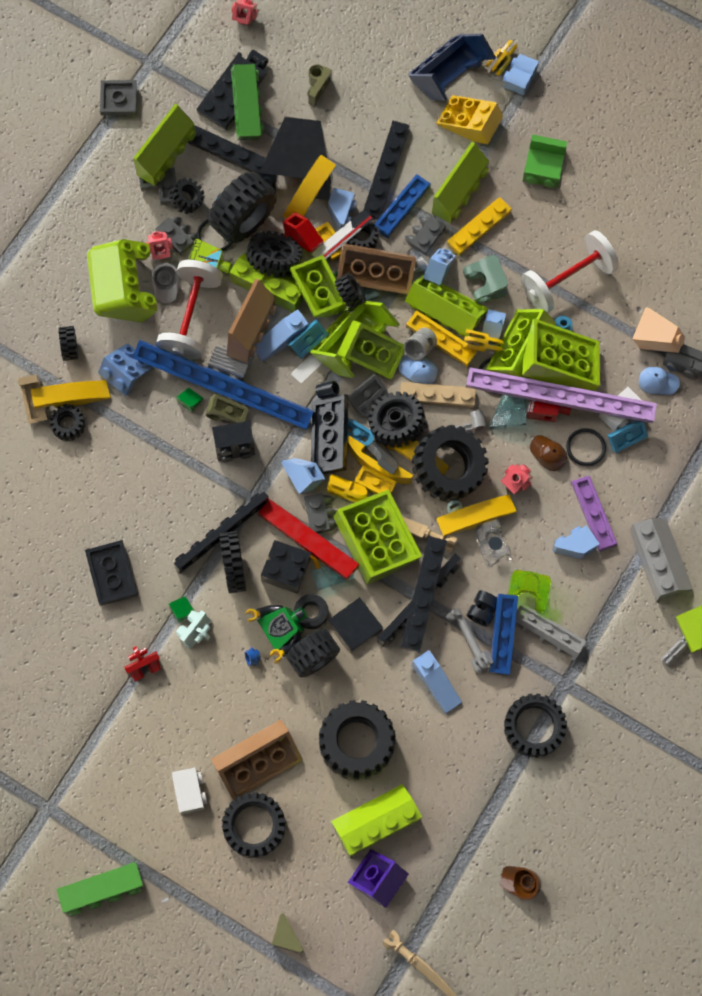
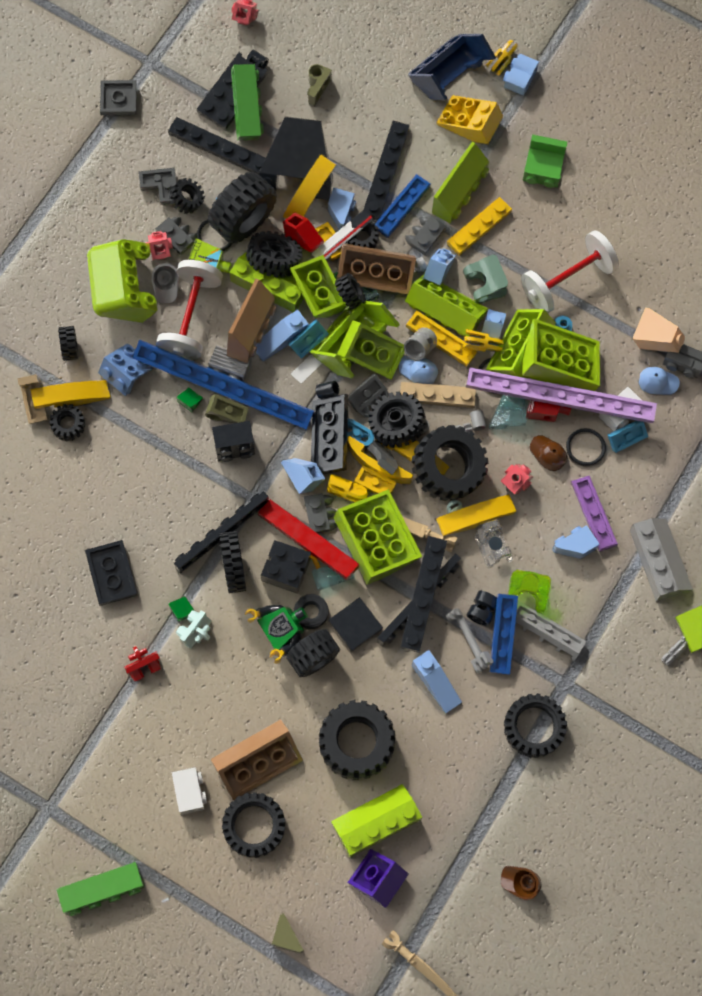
(164, 145): lime slope -> none
(252, 656): blue plate -> none

